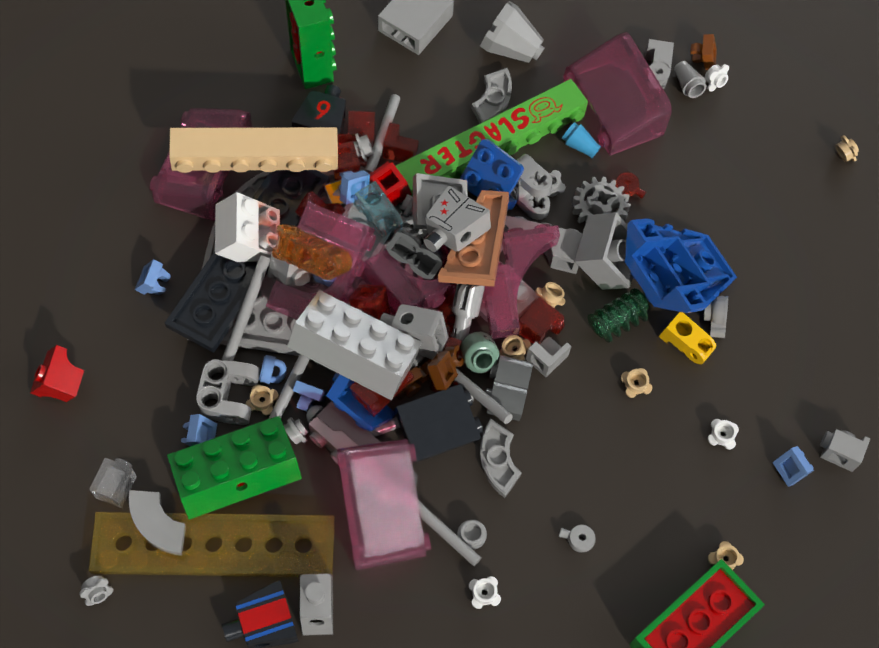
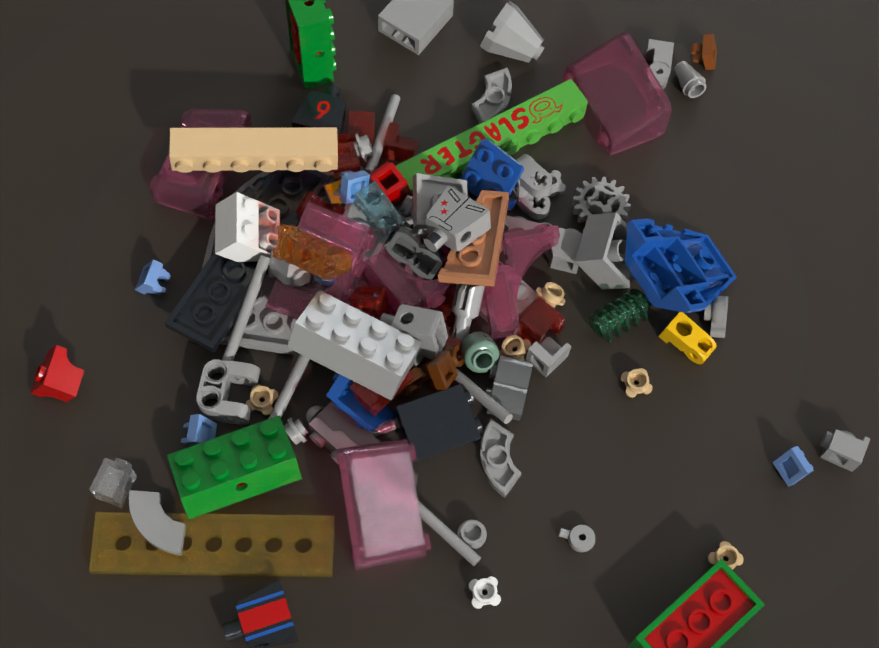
(95, 590): light grey plate -> none
(267, 370): medium blue tile -> none
(309, 394): medium blue tile -> none
(316, 604): light grey torso -> none
(580, 140): dark azure cone -> none
(630, 183): clear red piece -> none
(716, 76): white plate -> none
(728, 428): white plate -> none
(847, 149): tan plate -> none

